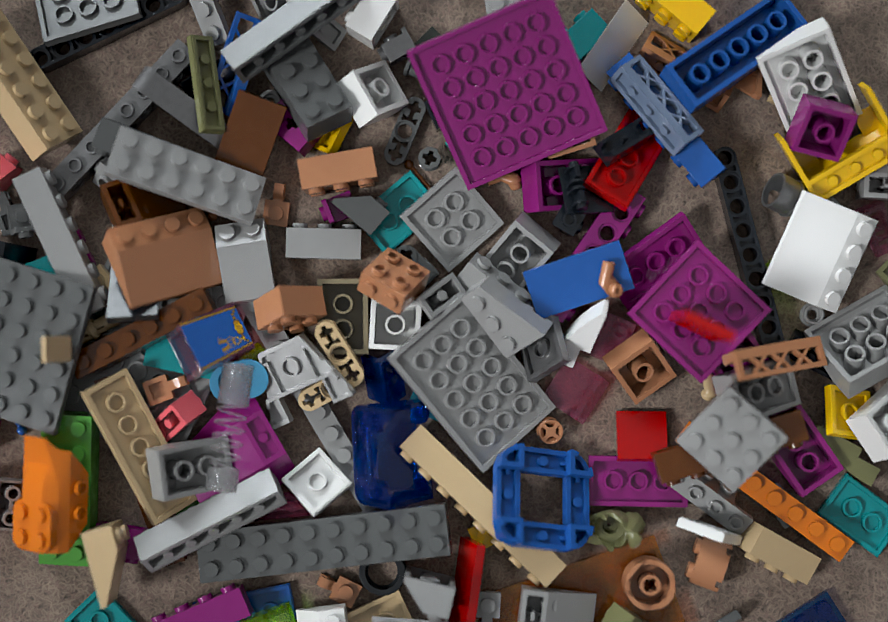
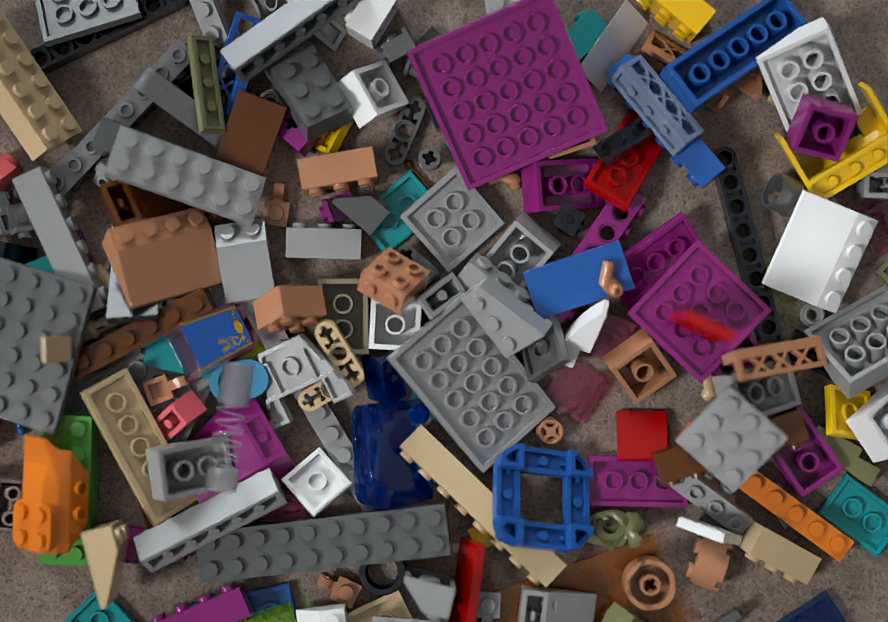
(576, 195): black hinge -> none

